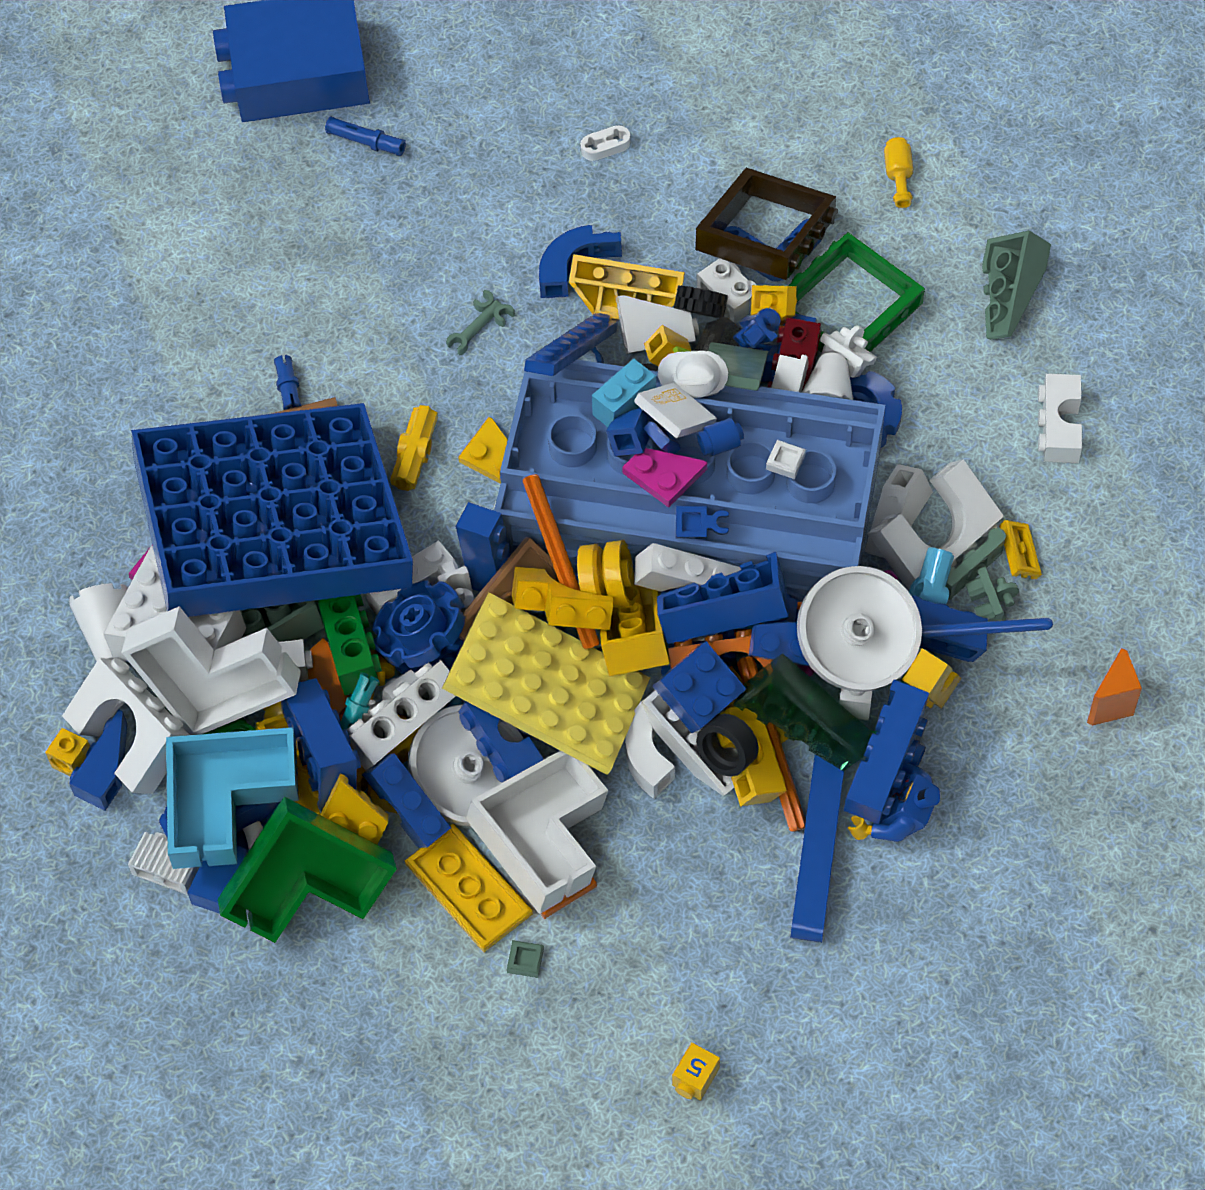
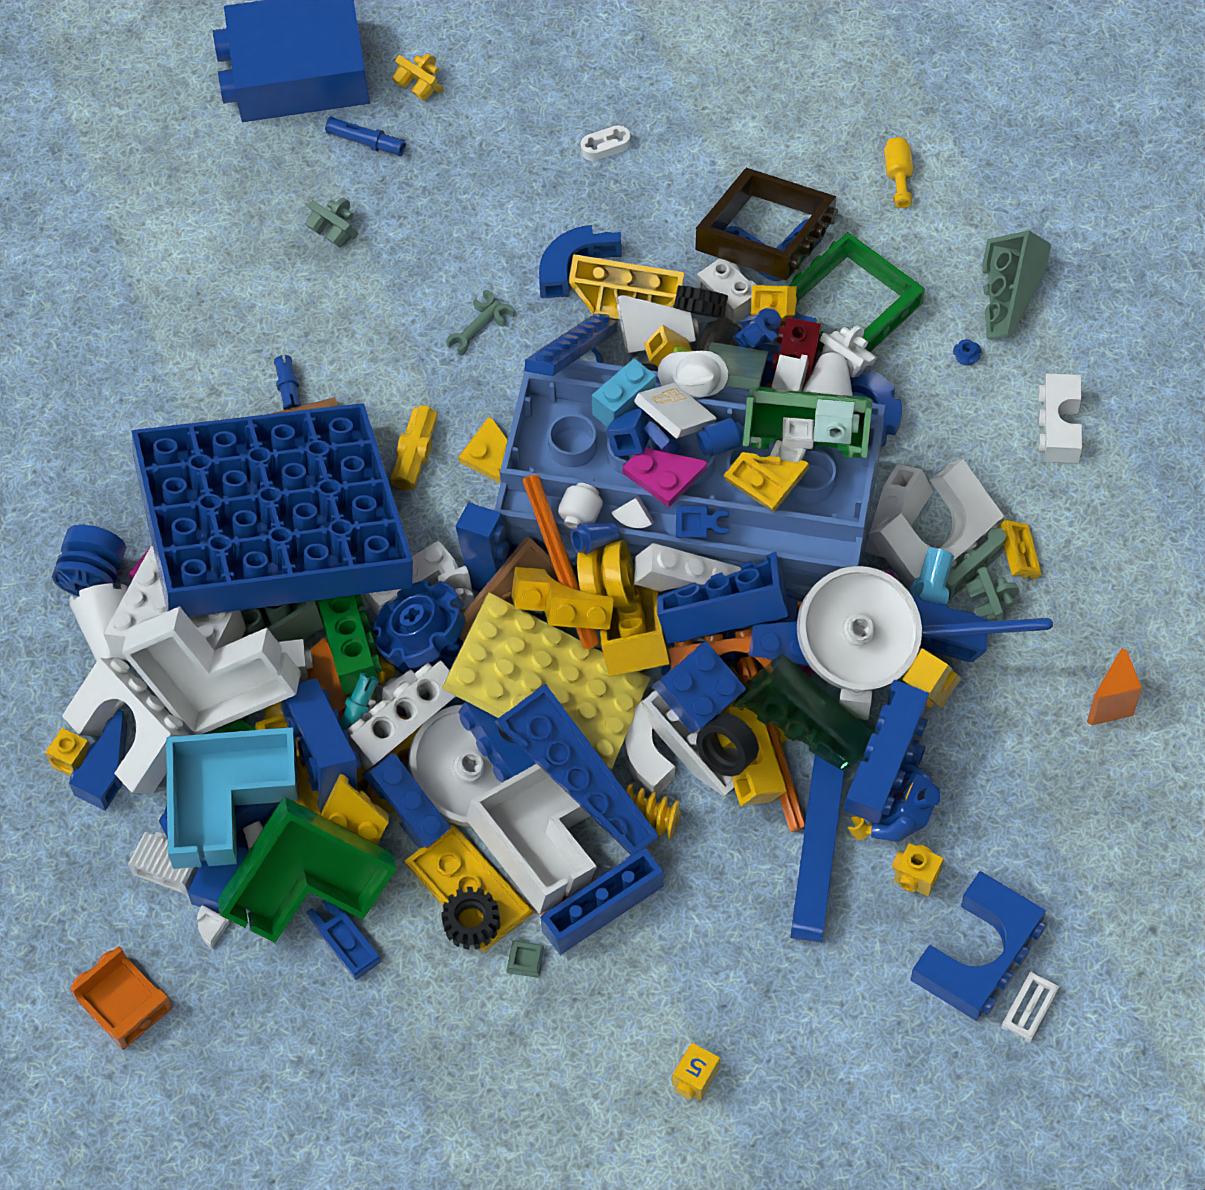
(88, 558): none -> blue wheel
(120, 997): none -> orange panel
(211, 925): none -> white tile
(340, 228): none -> sand green hips
(345, 941): none -> blue hinge
(425, 82): none -> yellow hips
(475, 935): none -> black tyre
(564, 753): none -> blue wing
(580, 505): none -> white head
(593, 536): none -> blue cone
(602, 901): none -> blue brick
(633, 514): none -> white tile
(657, 813): none -> yellow piece
(765, 478): none -> yellow wing
(768, 407): none -> green windscreen
(797, 433): none -> white tile
(835, 421): none -> light aqua brick
(917, 869): none -> yellow brick
(967, 358): none -> blue plate
(973, 987): none -> blue arch
(1018, 1030): none -> white tile

